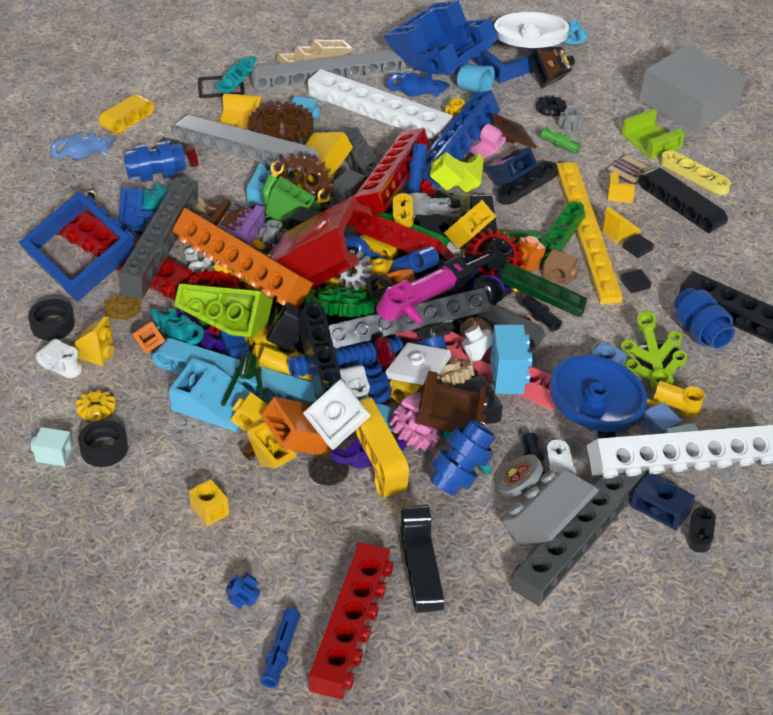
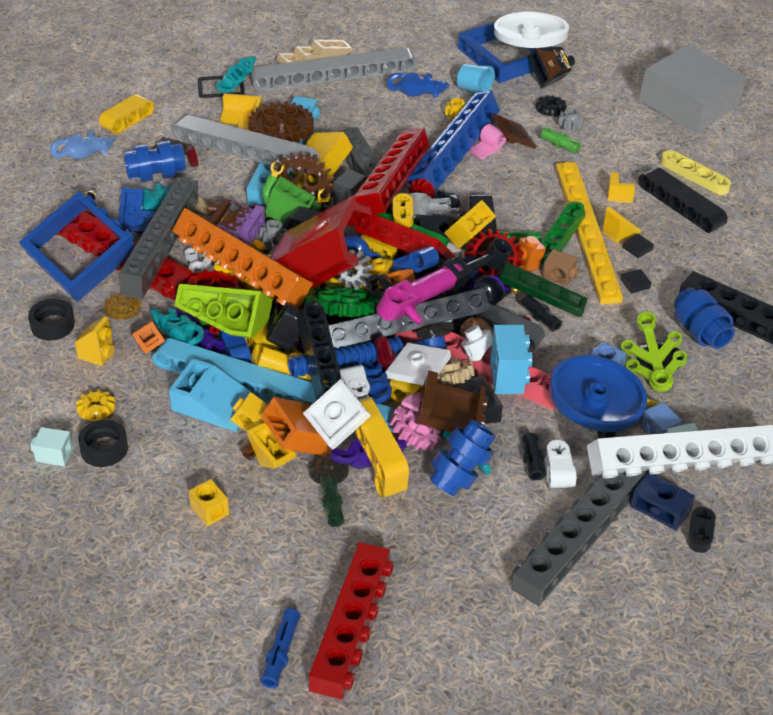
(60, 358): white piece -> none
(242, 590): blue gear -> none
(247, 369): dark green plant -> none
(332, 501): none -> clear green pin
(377, 104): white brick -> none
(416, 168): blue pin -> none
(421, 559): black beam -> none
(441, 38): blue slope -> none
(452, 172): neon yellow arch -> none
(510, 193): black beam -> none
(512, 166): dark blue brick -> none
(519, 474): light grey tile -> none
(548, 507): light grey slope -> none
(576, 33): medium azure dish -> none
(628, 169): piece -> none
(649, 137): lime panel -> none
(687, 400): yellow piece -> none

